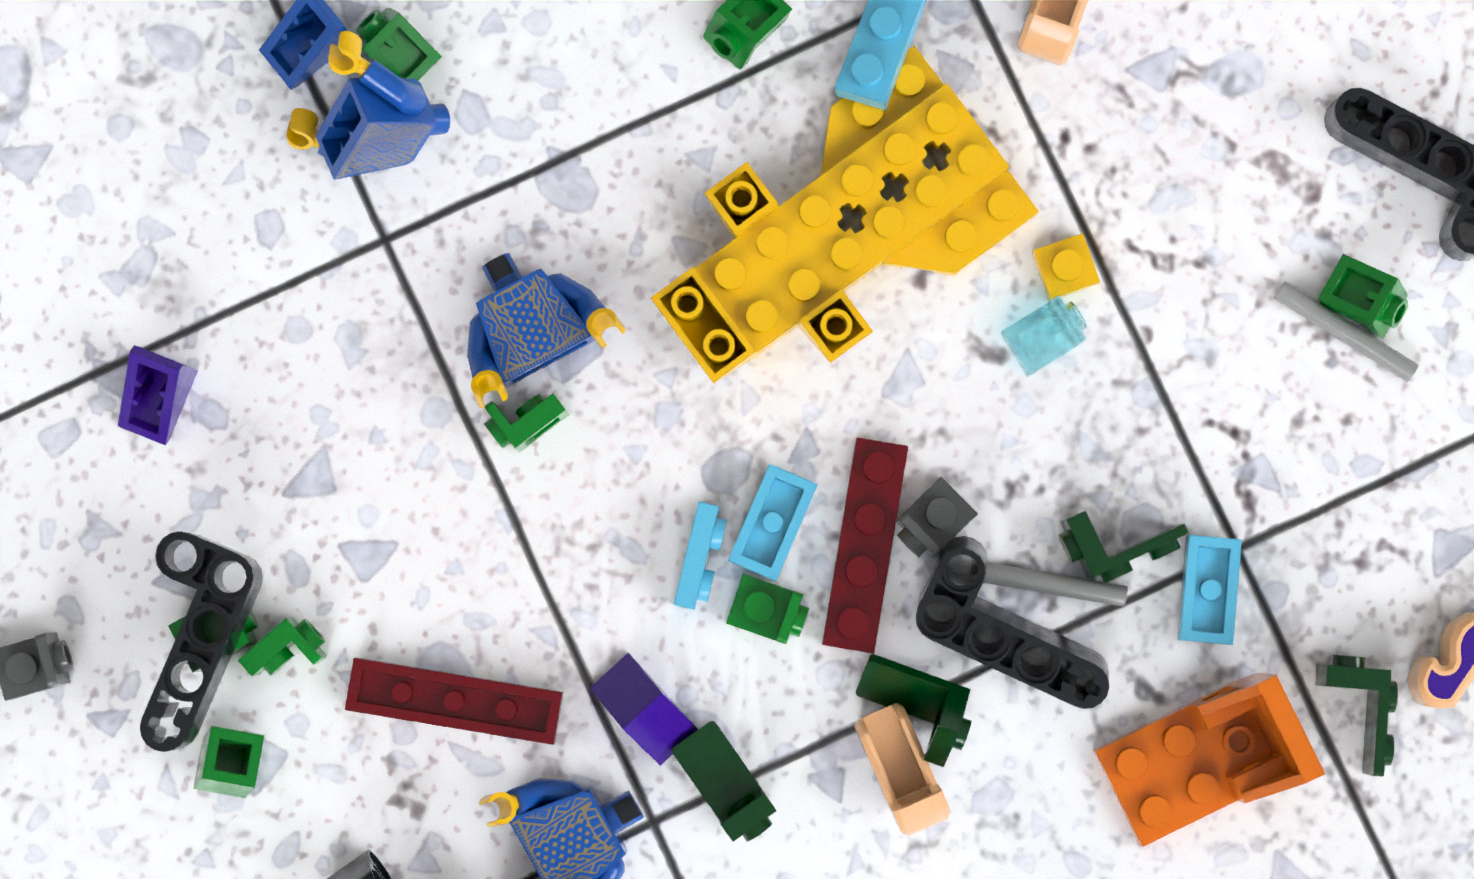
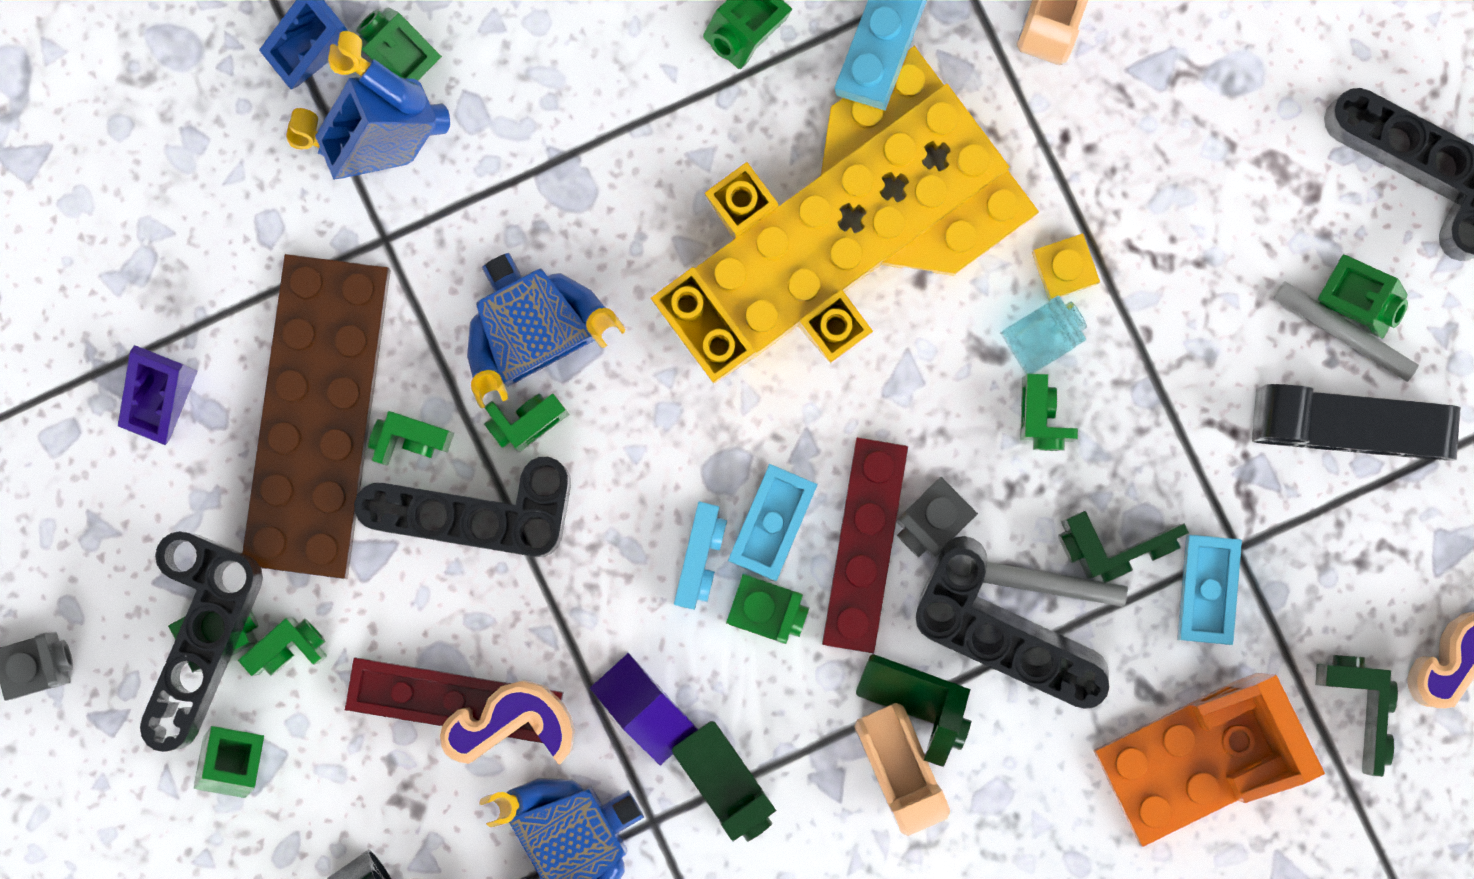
(316, 415): none -> reddish brown plate
(418, 436): none -> green bracket
(462, 510): none -> black beam
(505, 712): none -> animal
(1037, 405): none -> green bracket
(1354, 423): none -> black beam

